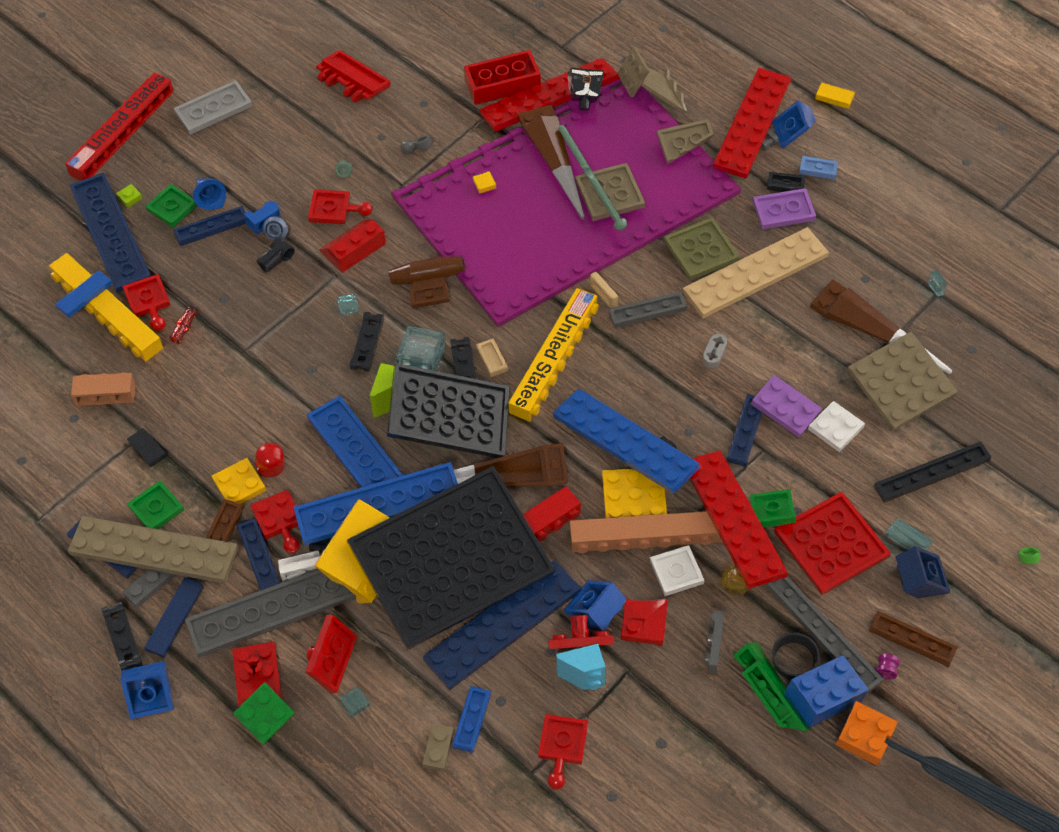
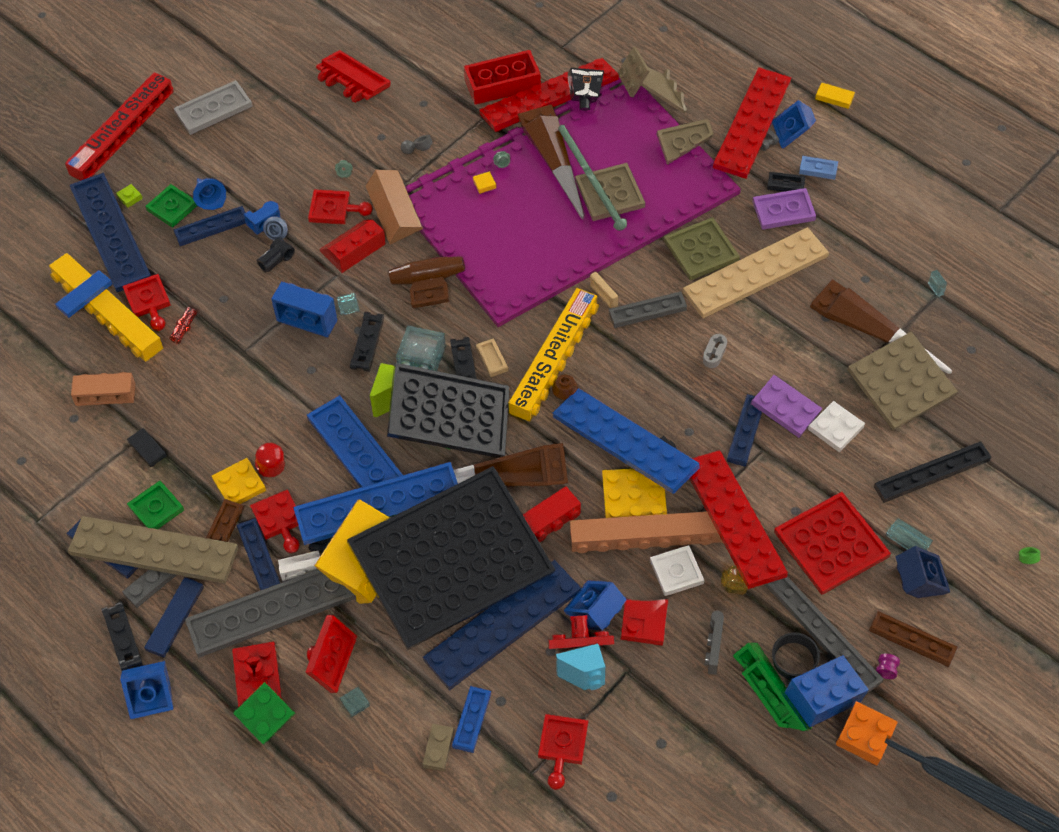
(304, 309): none -> blue brick
(393, 205): none -> medium nougat slope
(501, 159): none -> sand green plate
(564, 387): none -> reddish brown cone
(774, 507): green plate -> none

